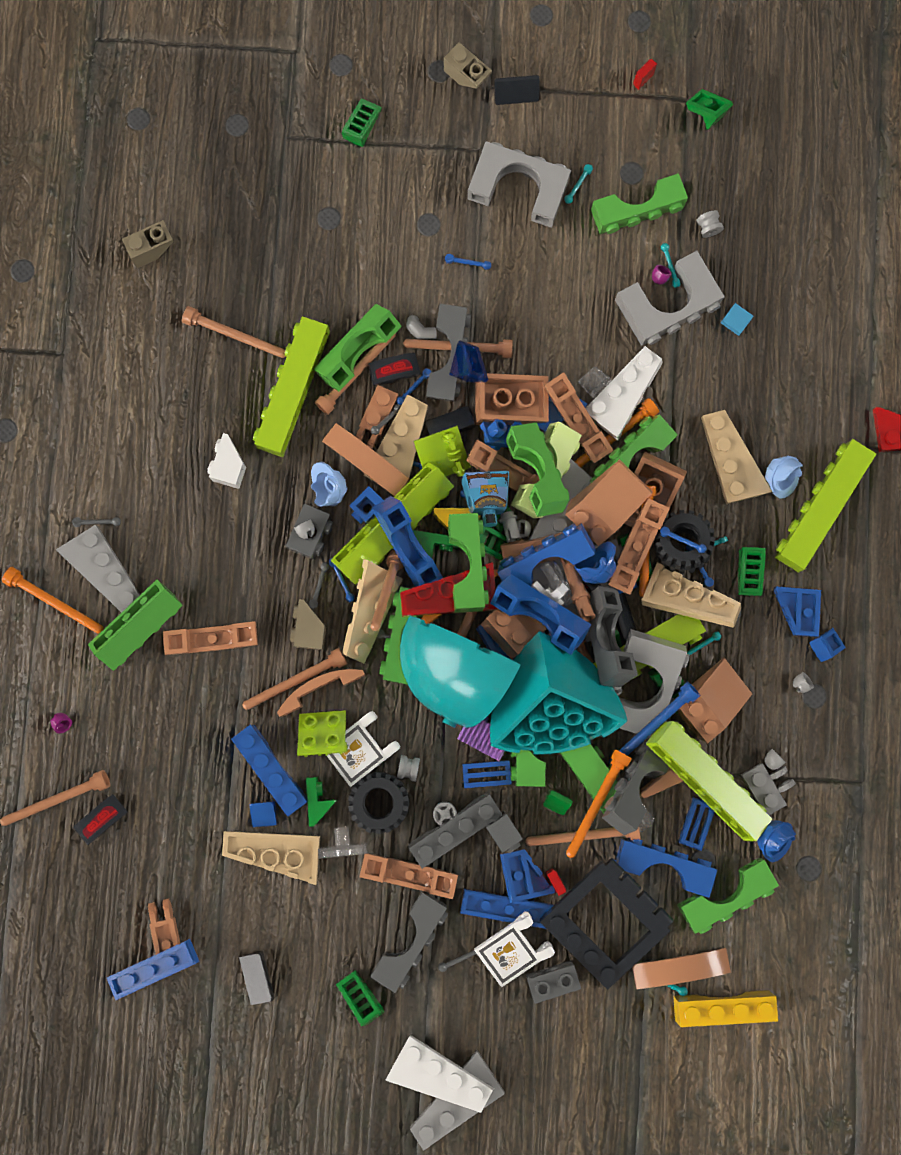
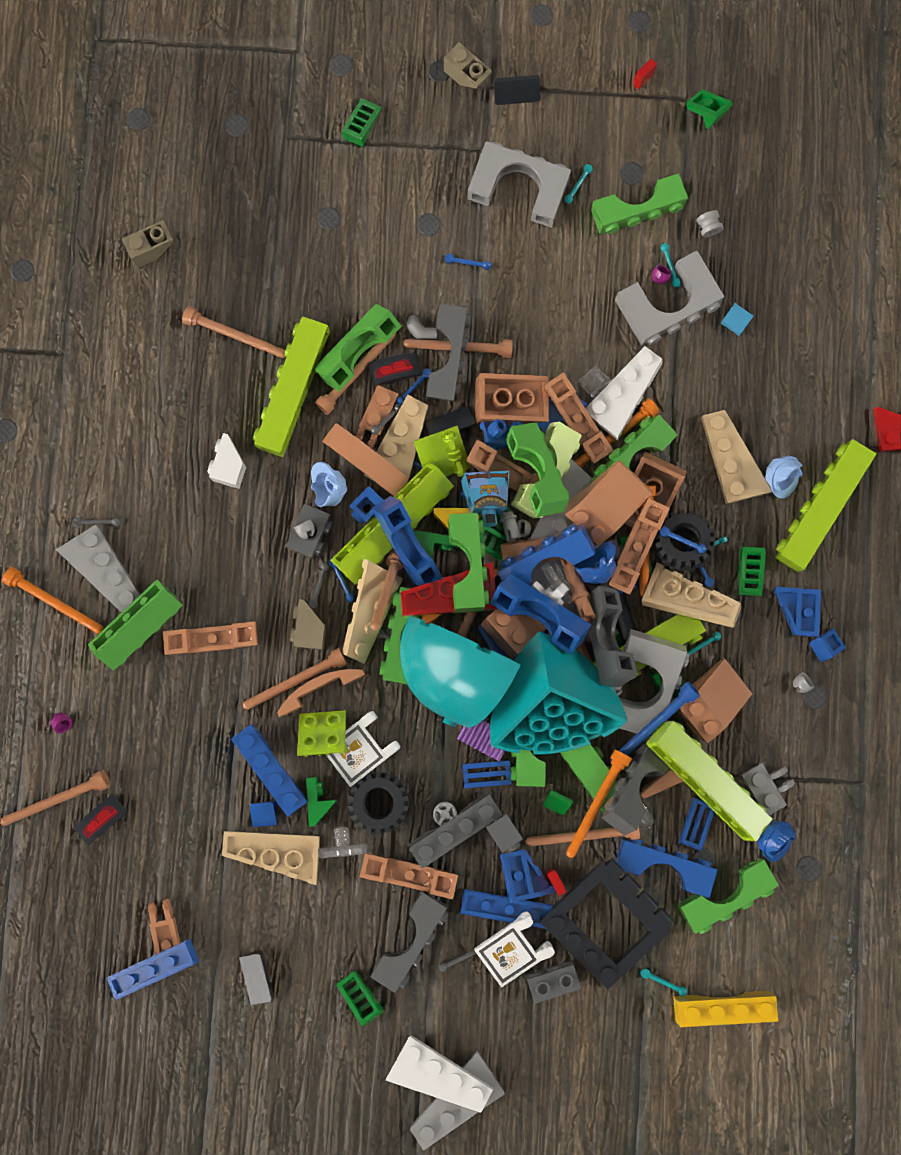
(408, 768): light grey wheel -> none
(468, 364): clear blue slope -> none
(681, 969): nougat slope -> none
(773, 760): light grey hinge -> none

